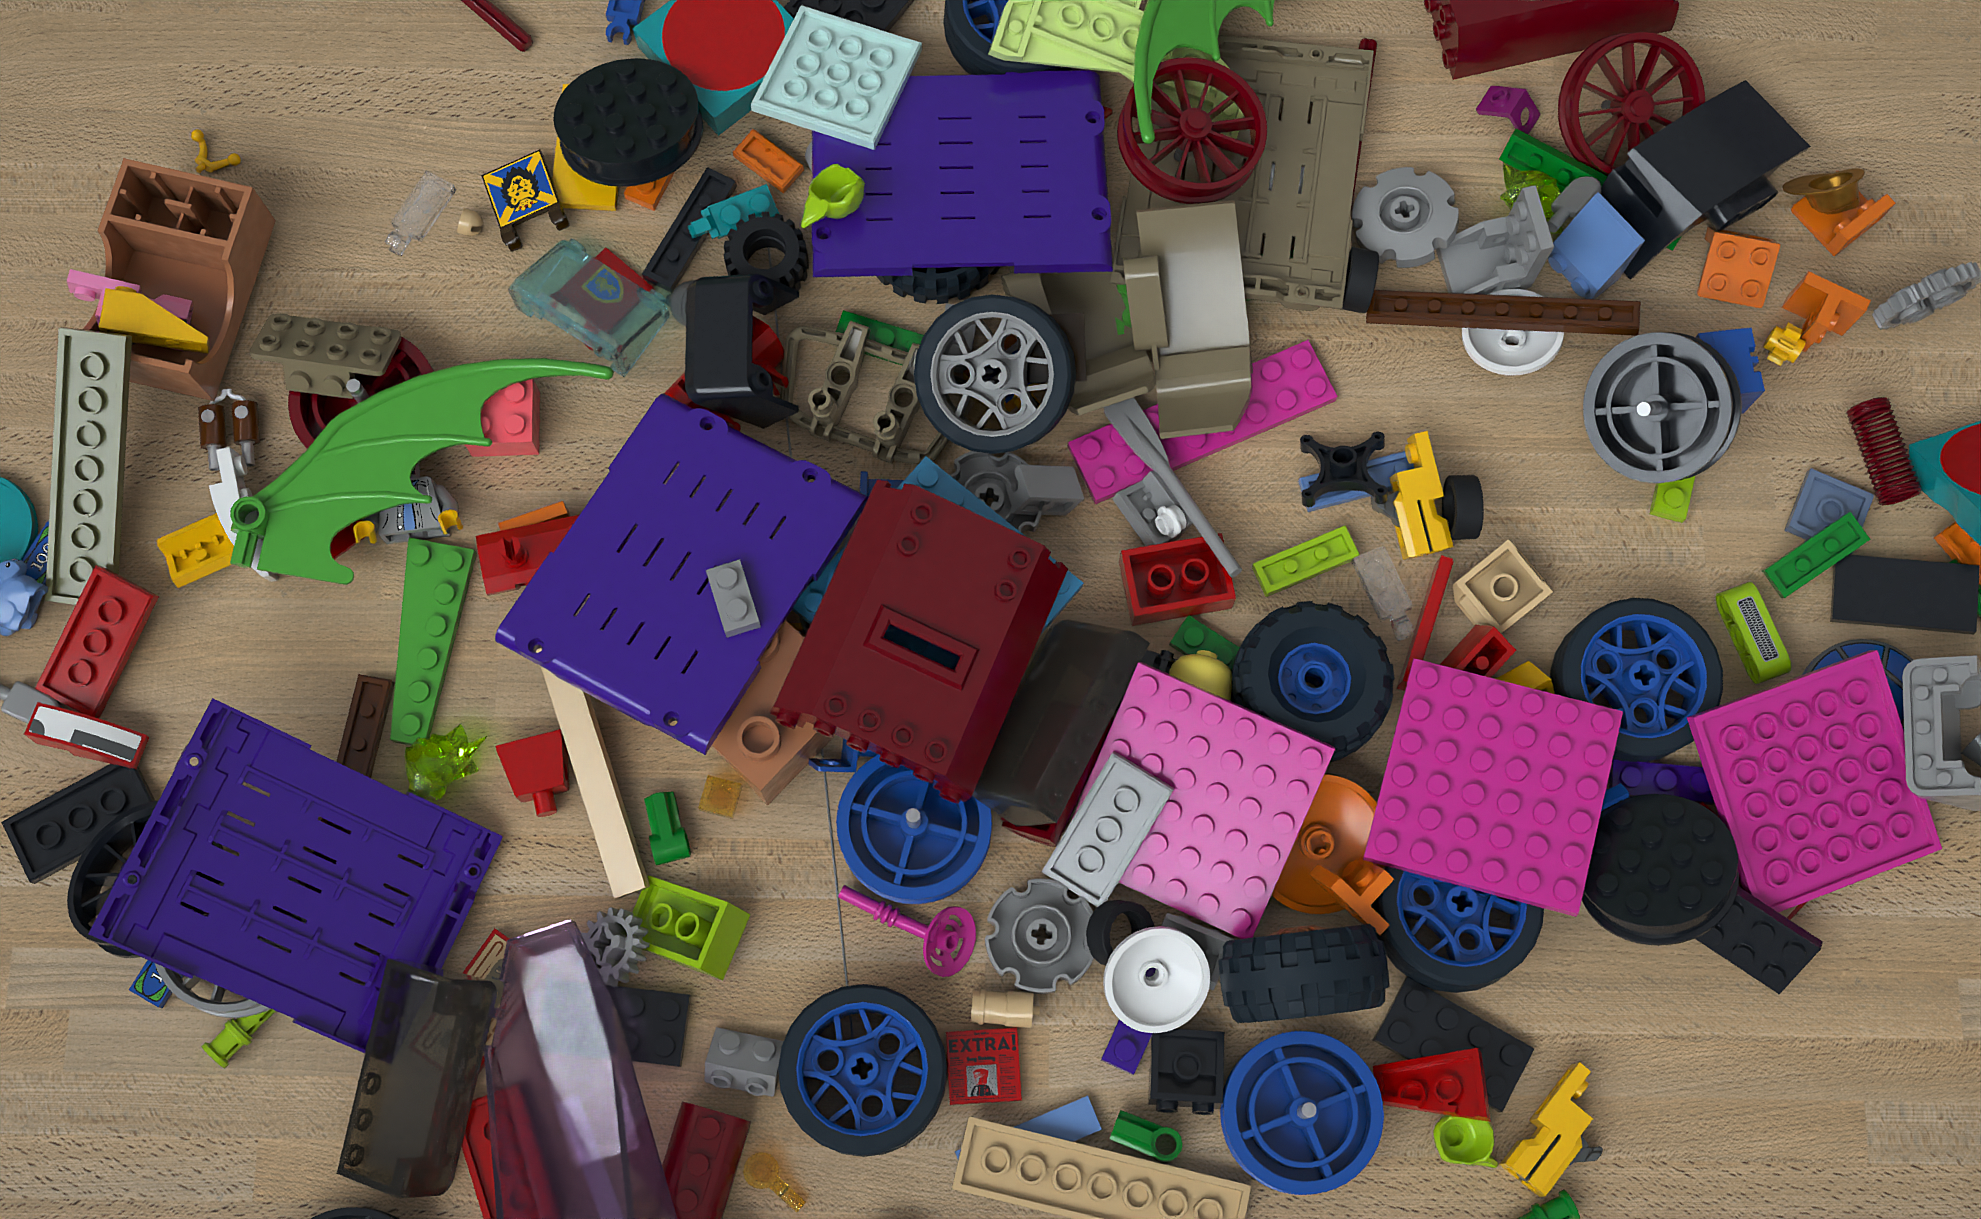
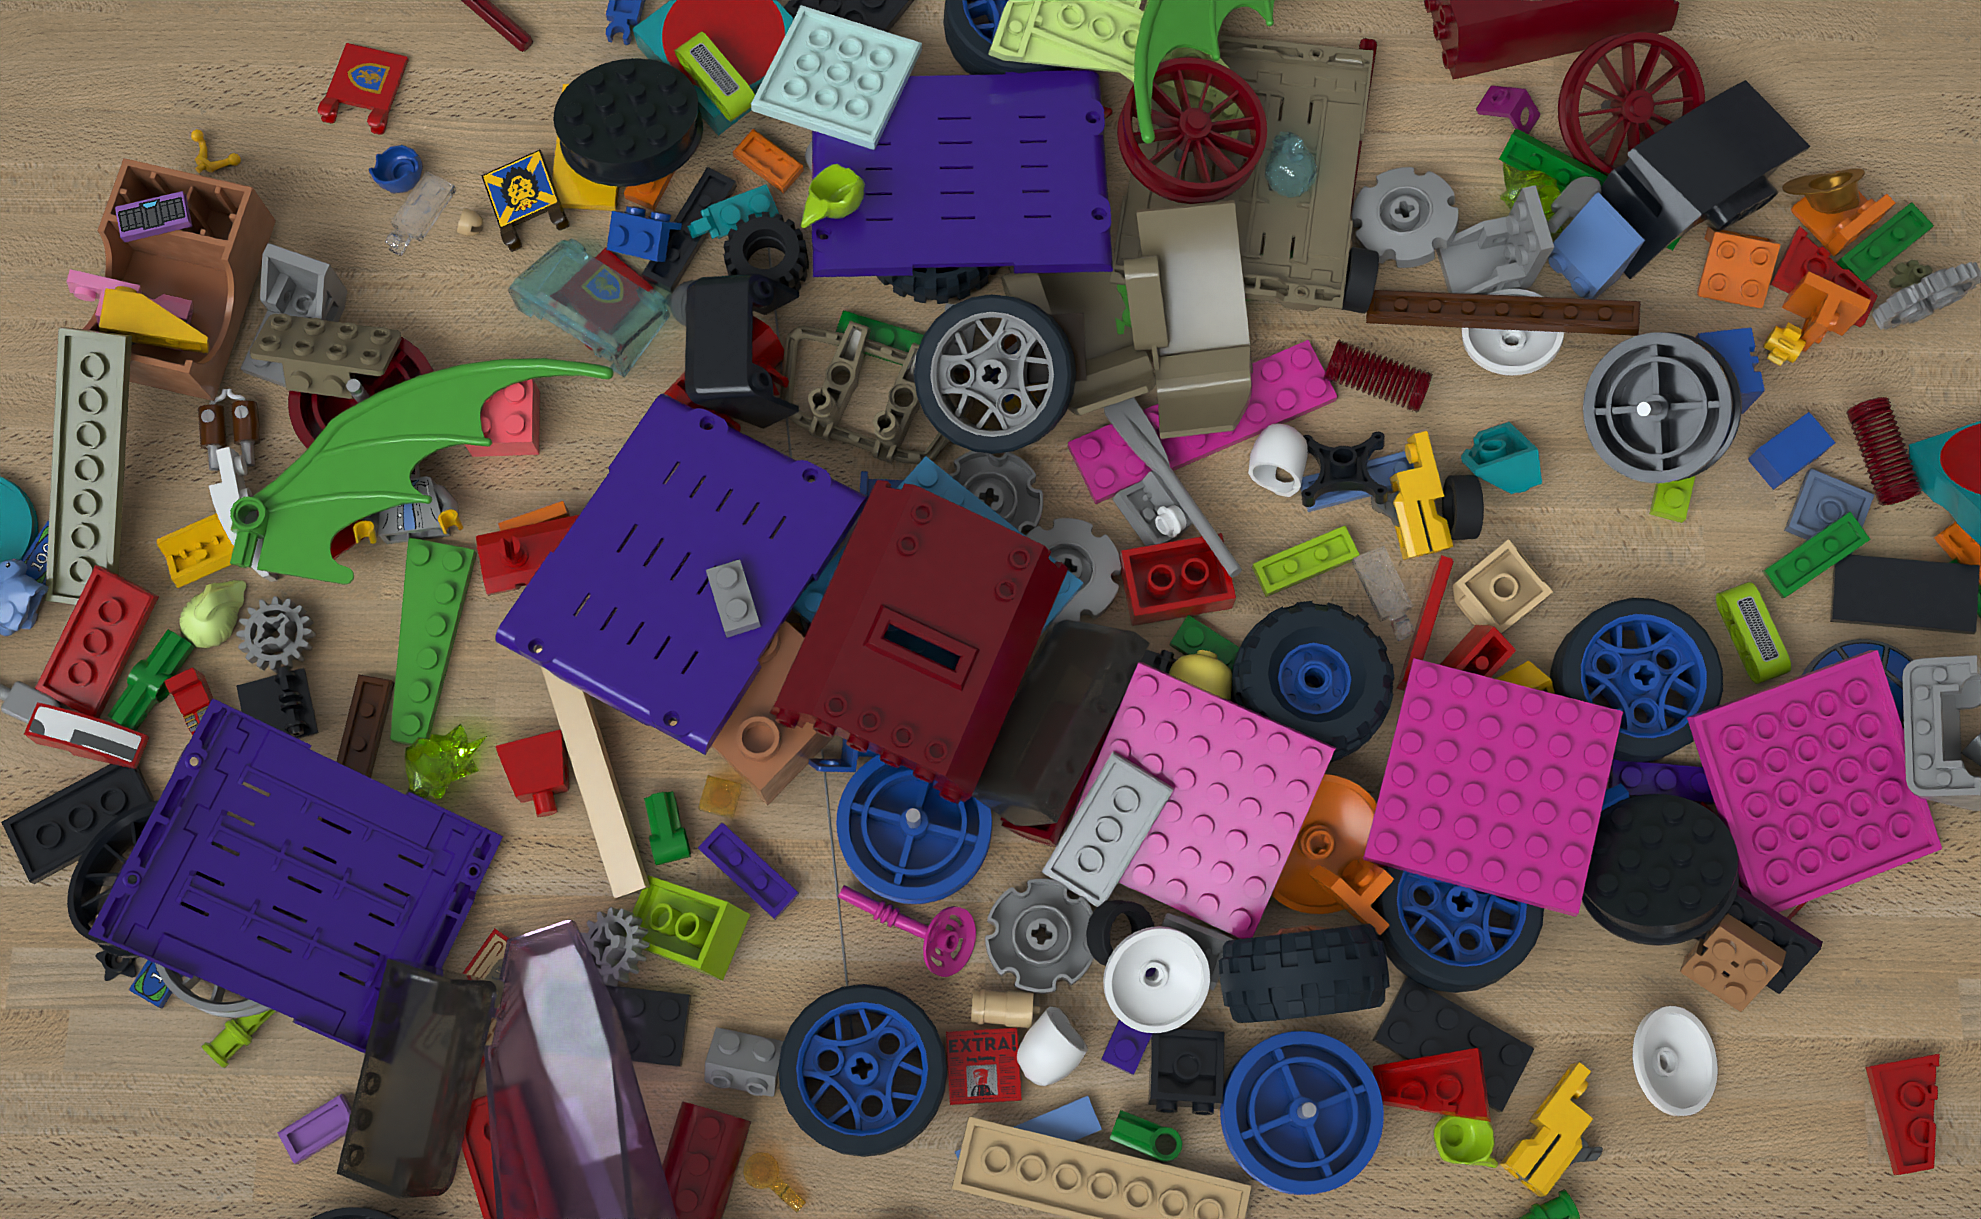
(113, 968): none -> black plate
(147, 680): none -> green piece
(153, 216): none -> tile
(190, 695): none -> red leg
(212, 614): none -> yellowish green hair
(264, 645): none -> light grey gear
(281, 702): none -> black hinge
(297, 288): none -> light grey bracket
(316, 1129): none -> medium lavender tile
(364, 80): none -> red flag
(397, 169): none -> blue hair
(640, 234): none -> blue bracket
(715, 76): none -> lime beam
(748, 871): none -> dark purple plate
(1046, 488): light grey hinge -> none
(1050, 1049): none -> white piece
(1089, 559): none -> light grey piece
(1282, 448): none -> white piece
(1290, 166): none -> clear light blue hair
(1340, 358): none -> dark red piece
(1504, 459): none -> teal slope
(1675, 1061): none -> white dish
(1733, 962): none -> medium nougat piece
(1791, 450): none -> blue panel
(1805, 256): none -> red wing
(1886, 243): none -> green plate
(1905, 1107): none -> red wing
(1909, 274): none -> olive plant

